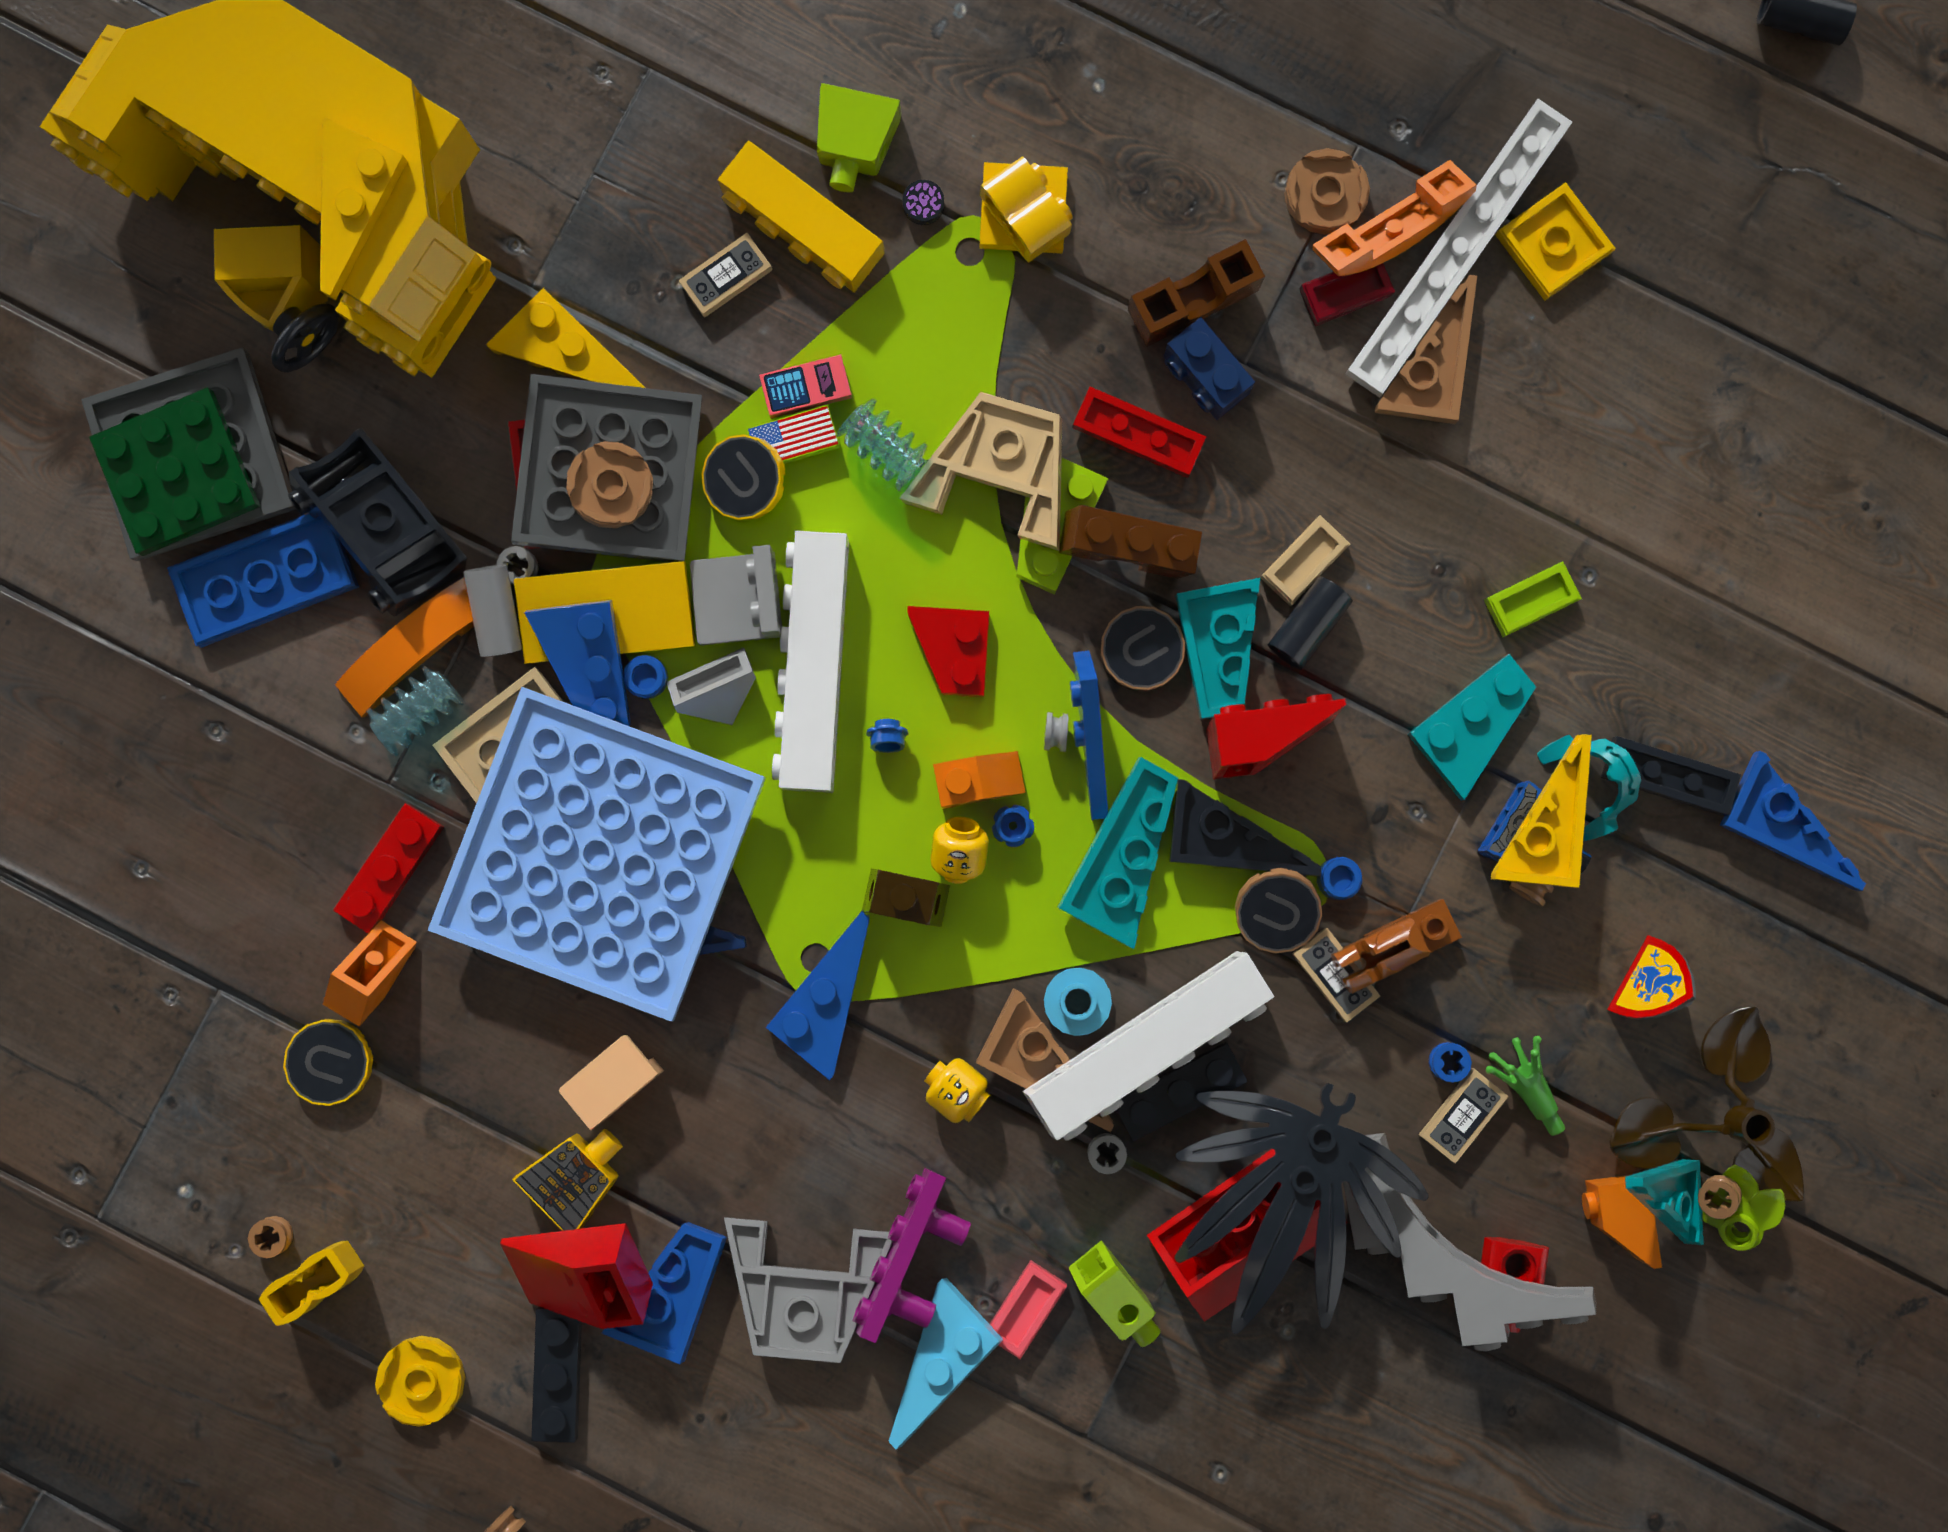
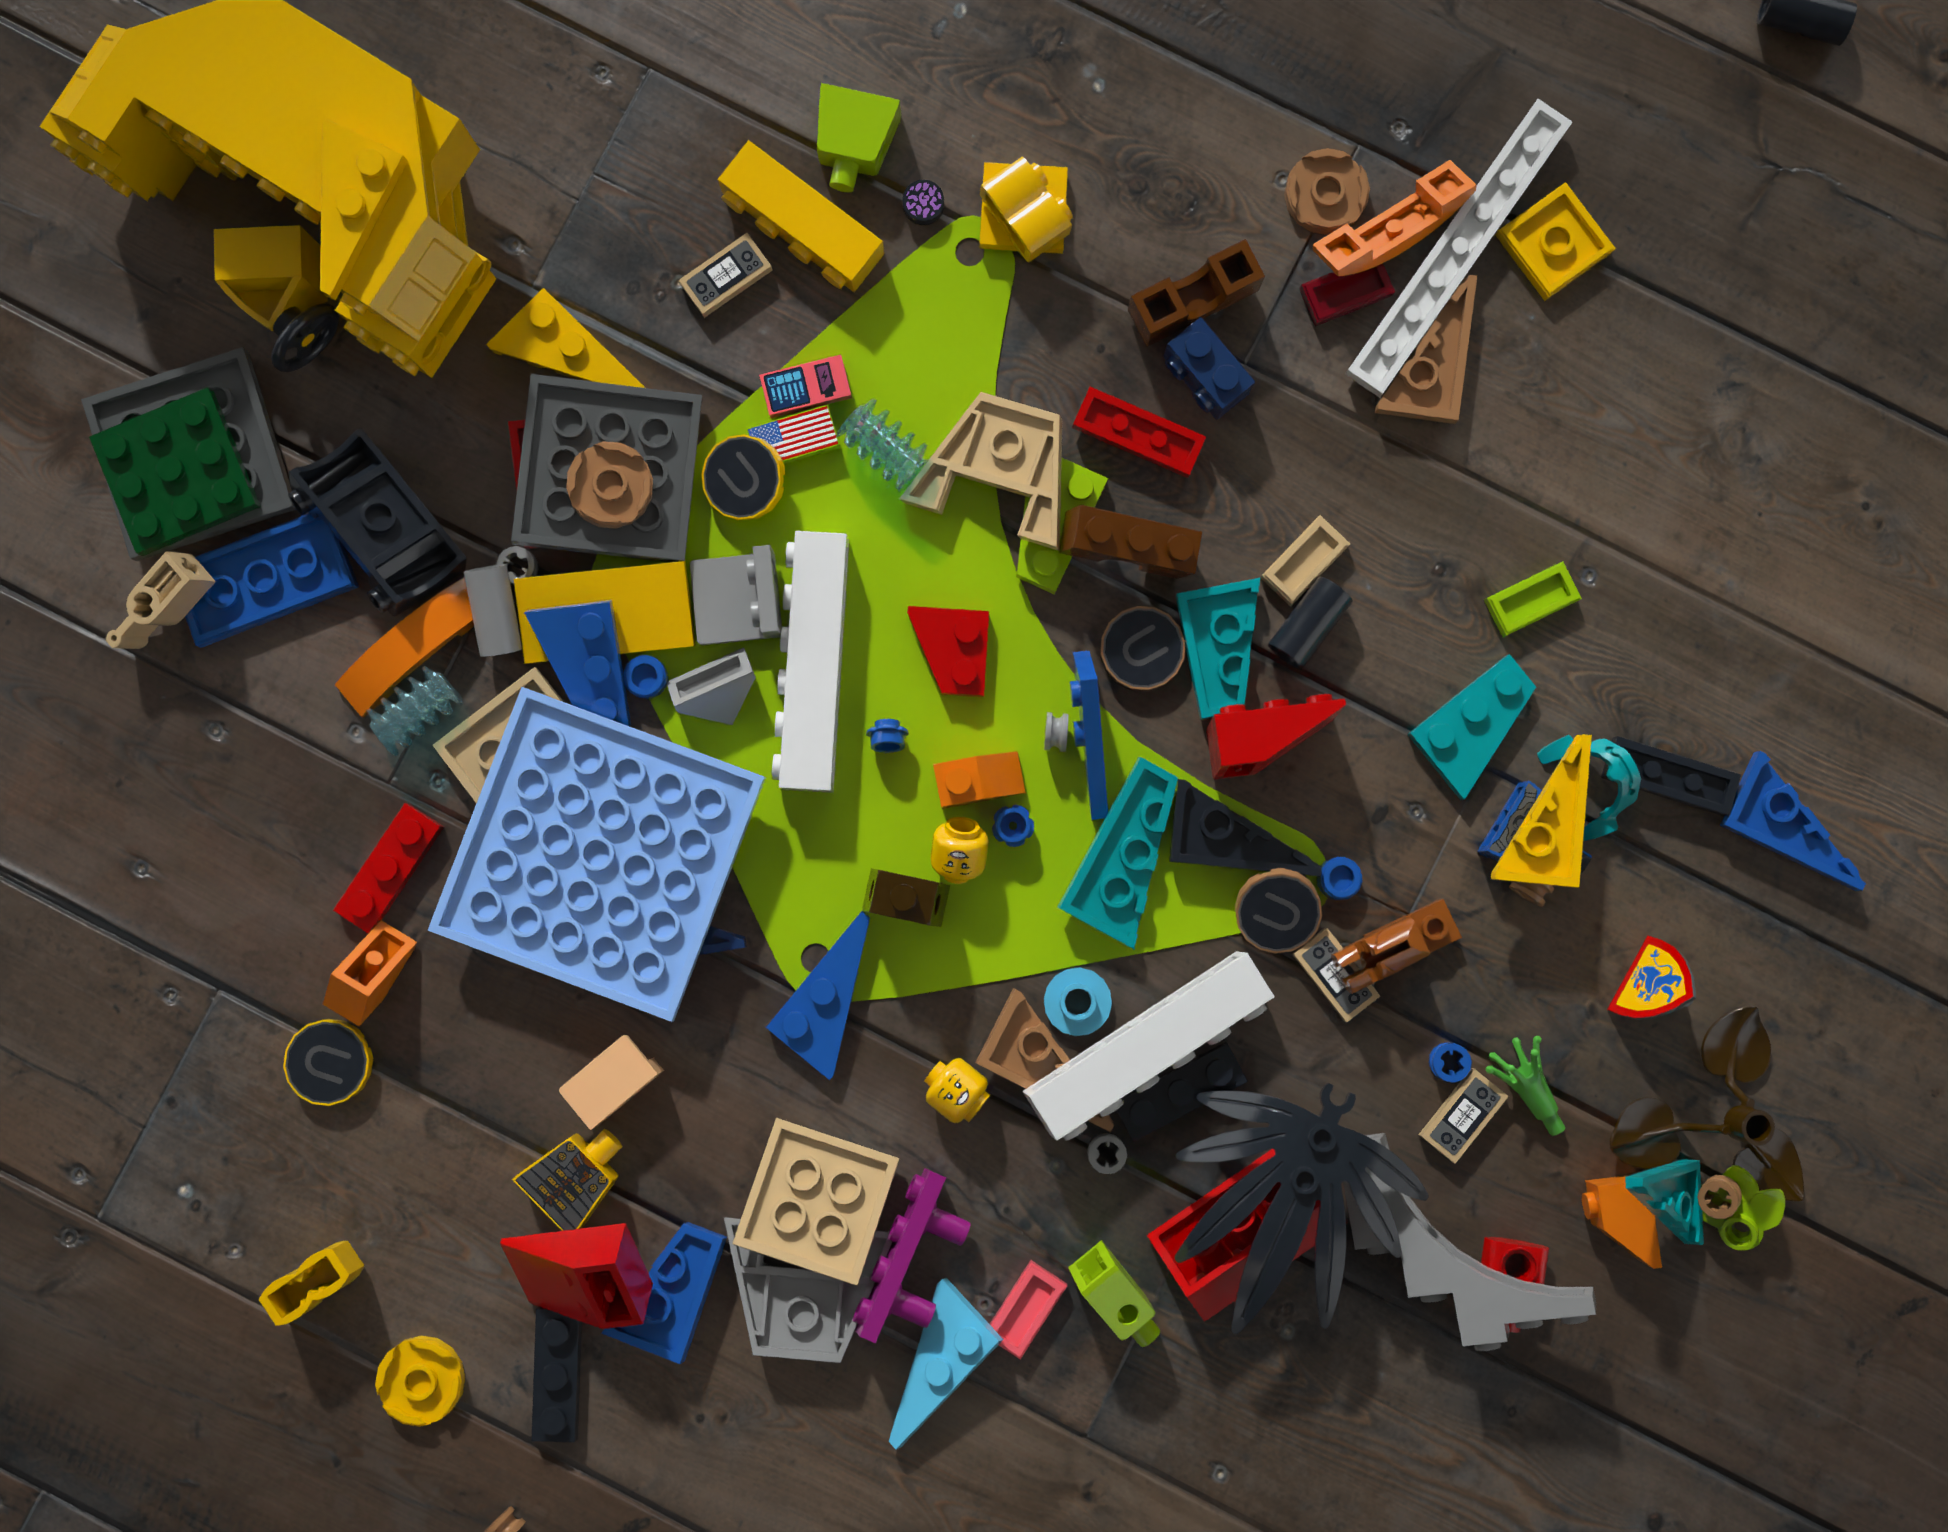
(161, 599): none -> tan piece
(285, 1234): medium nougat bush -> none
(816, 1201): none -> tan plate

